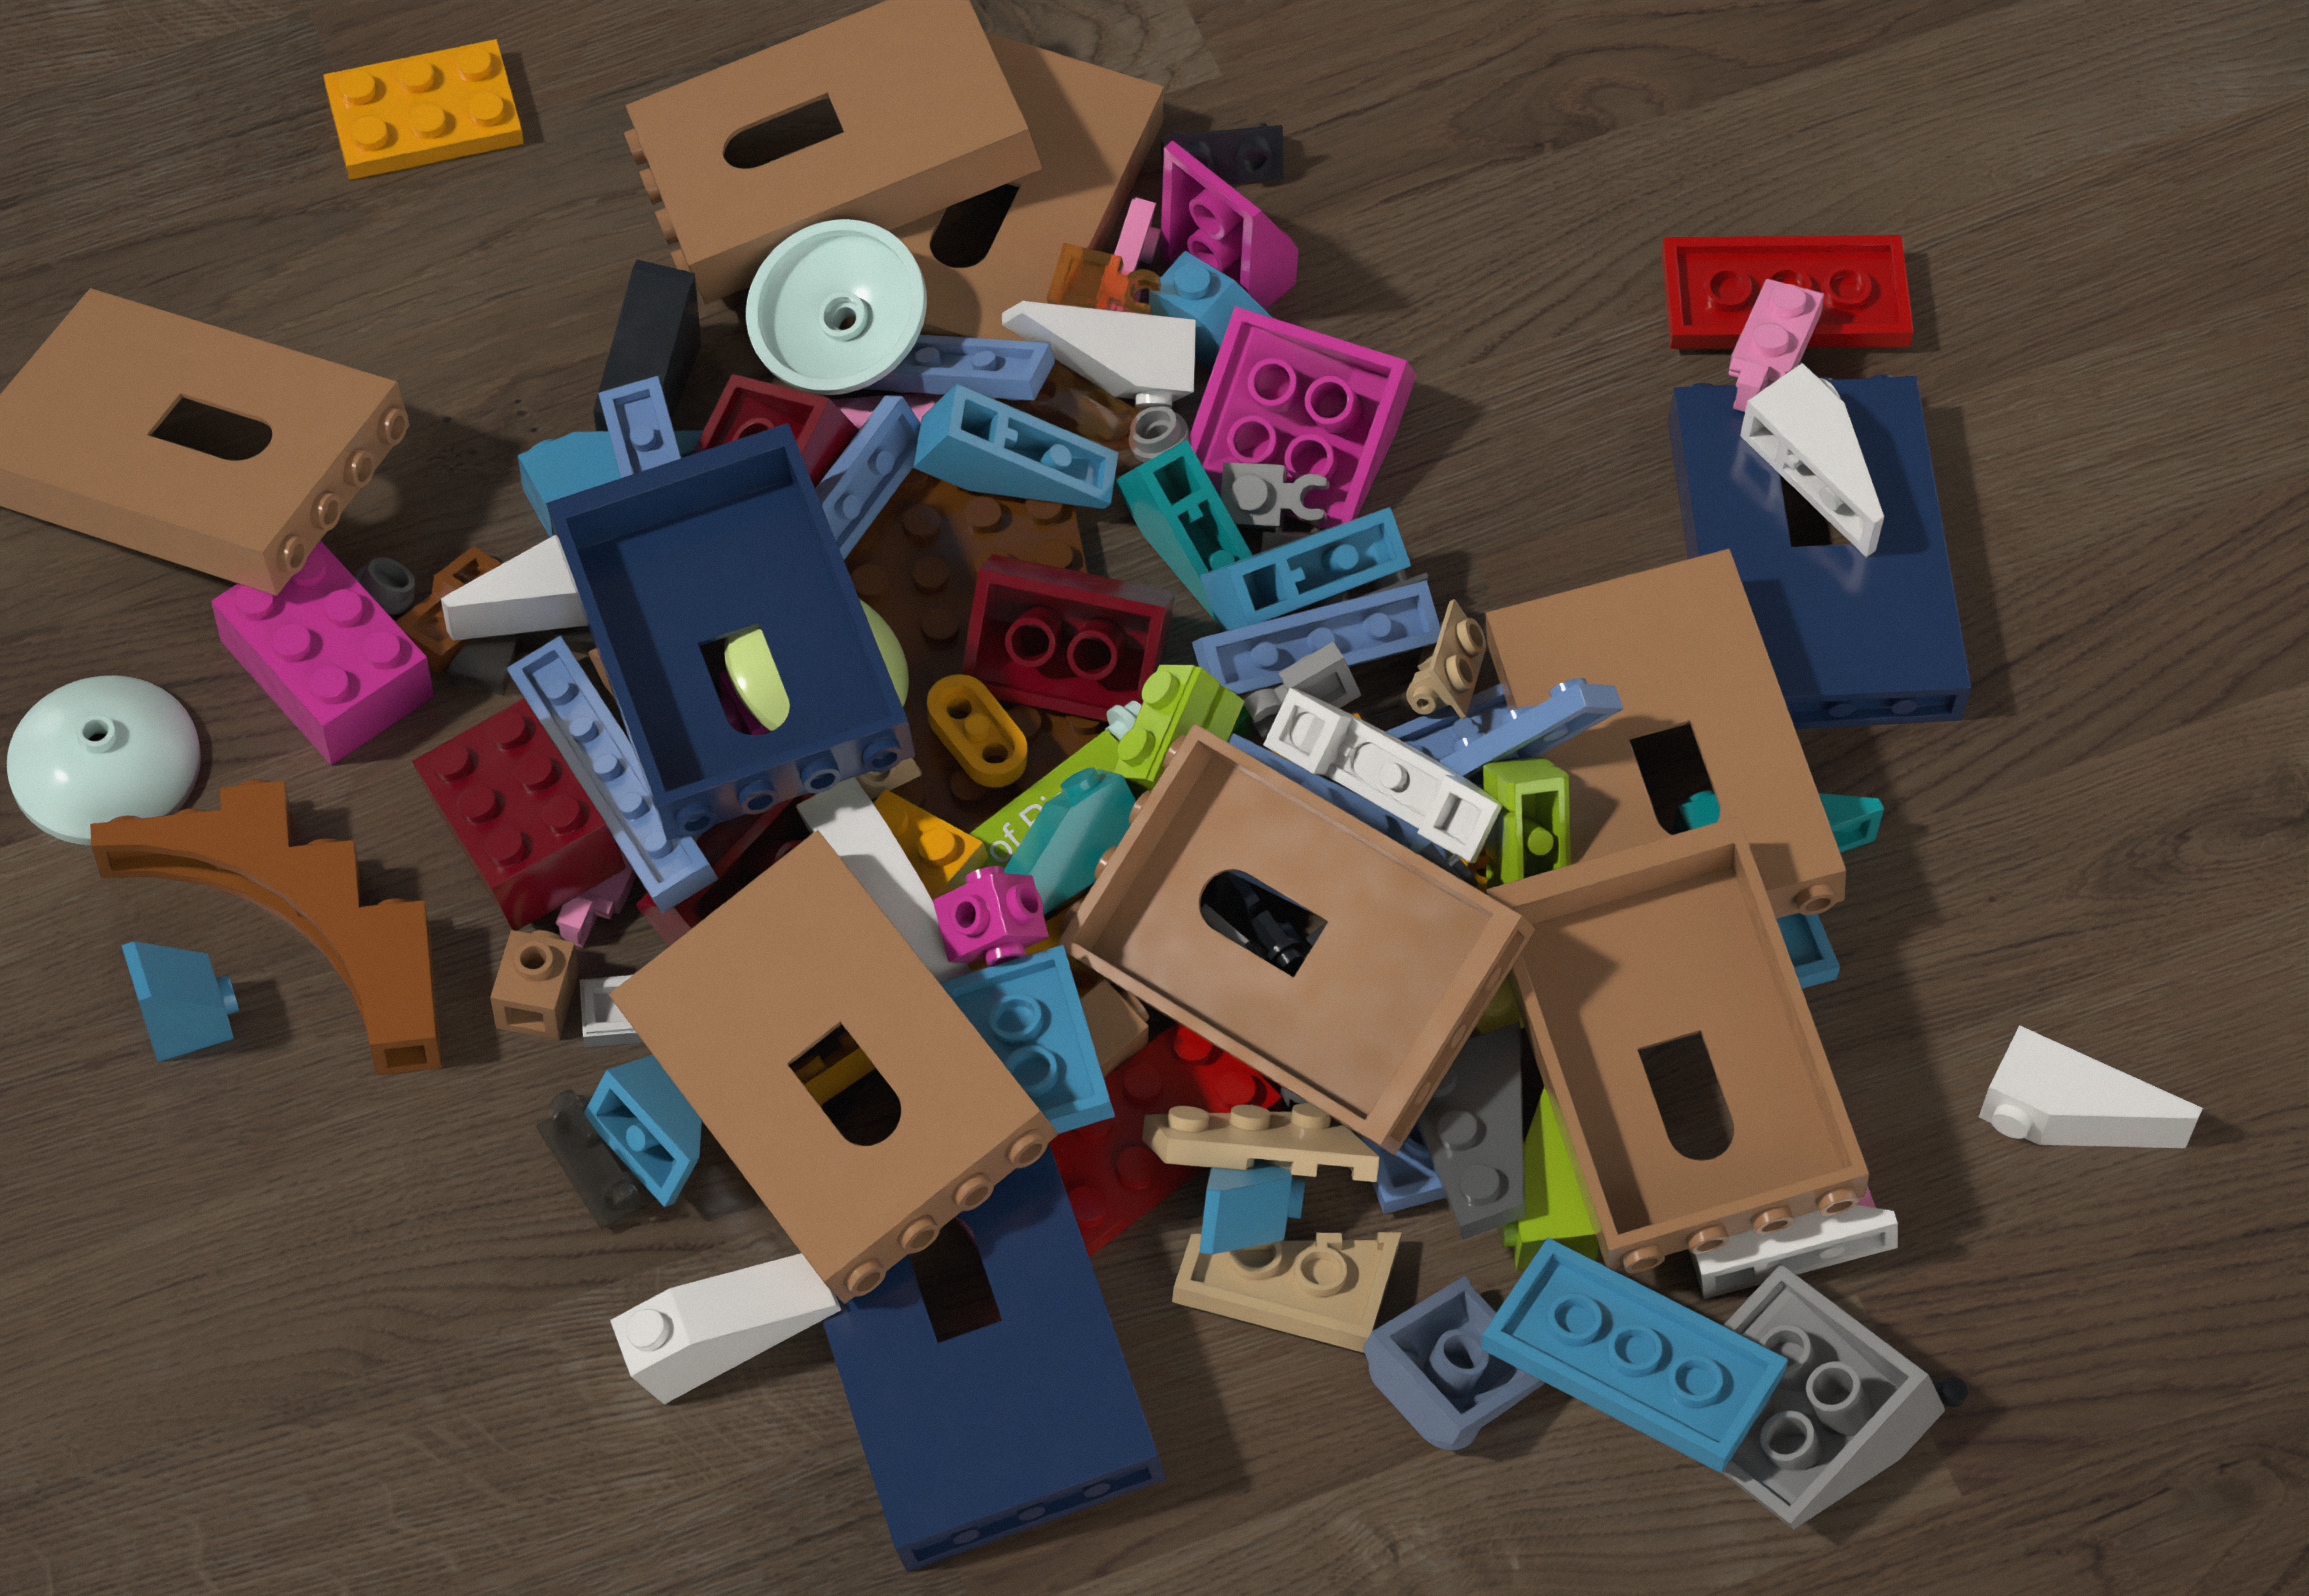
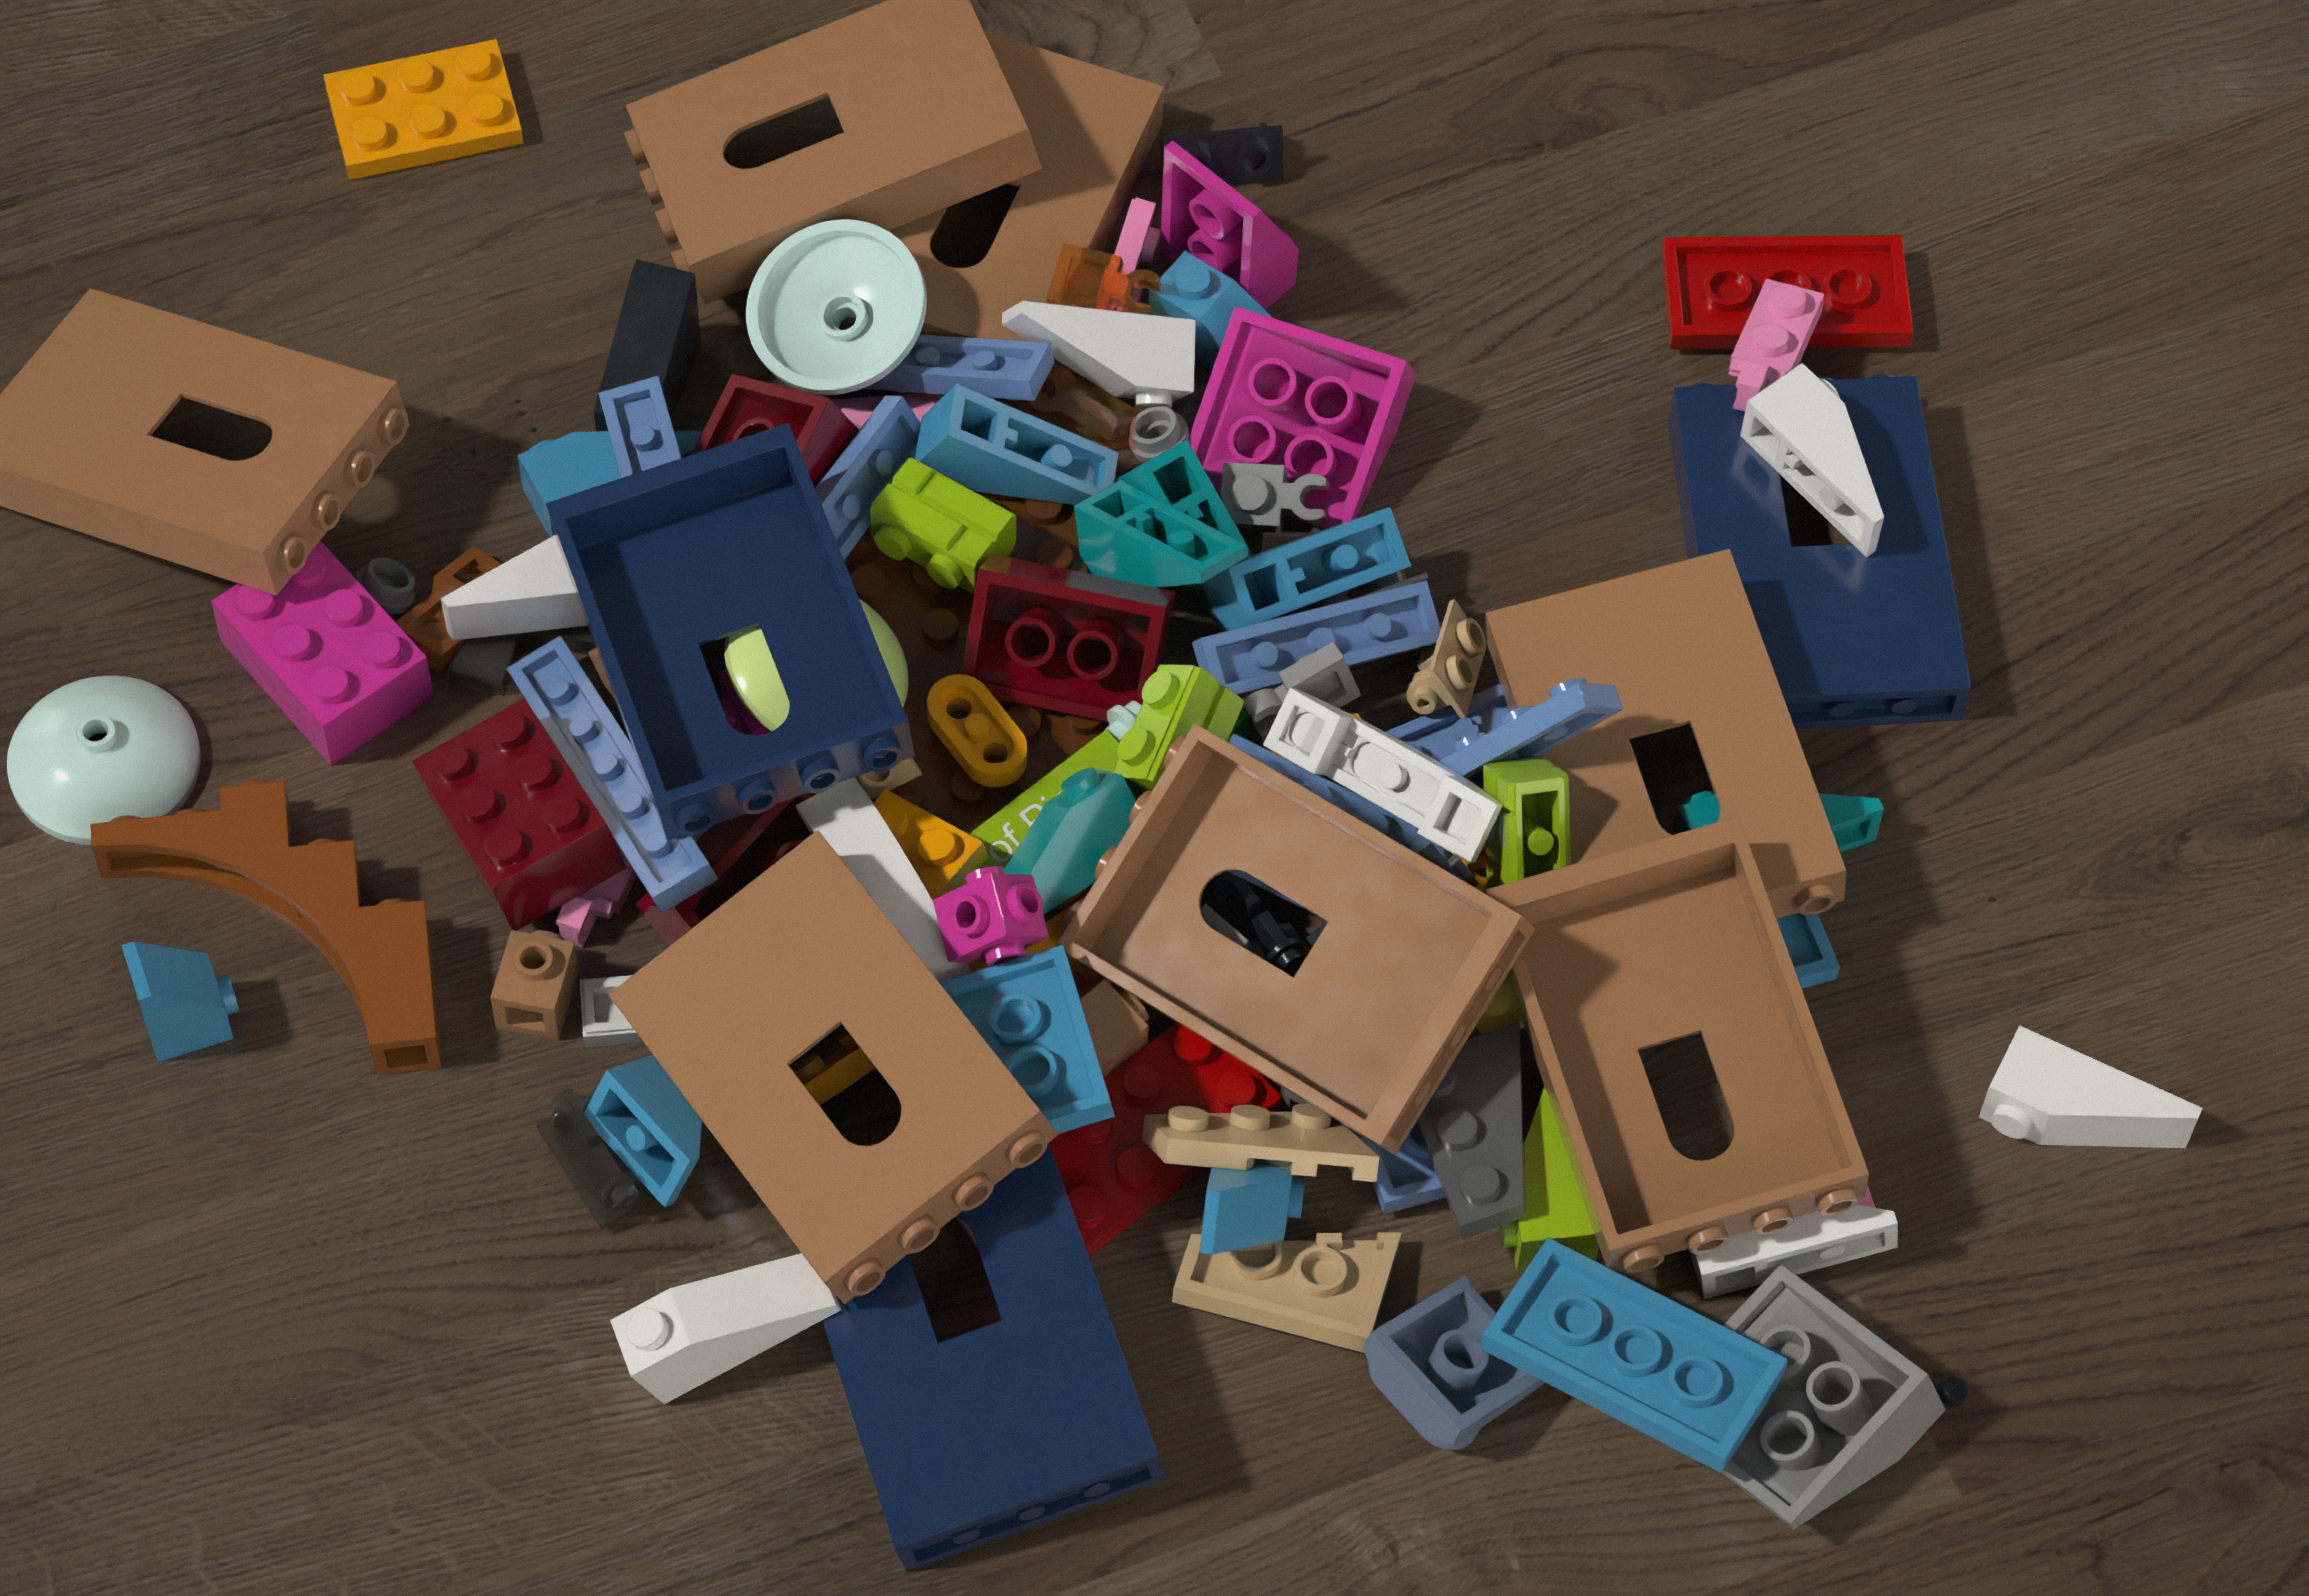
(940, 525): none -> lime brick
(1149, 542): none -> teal slope

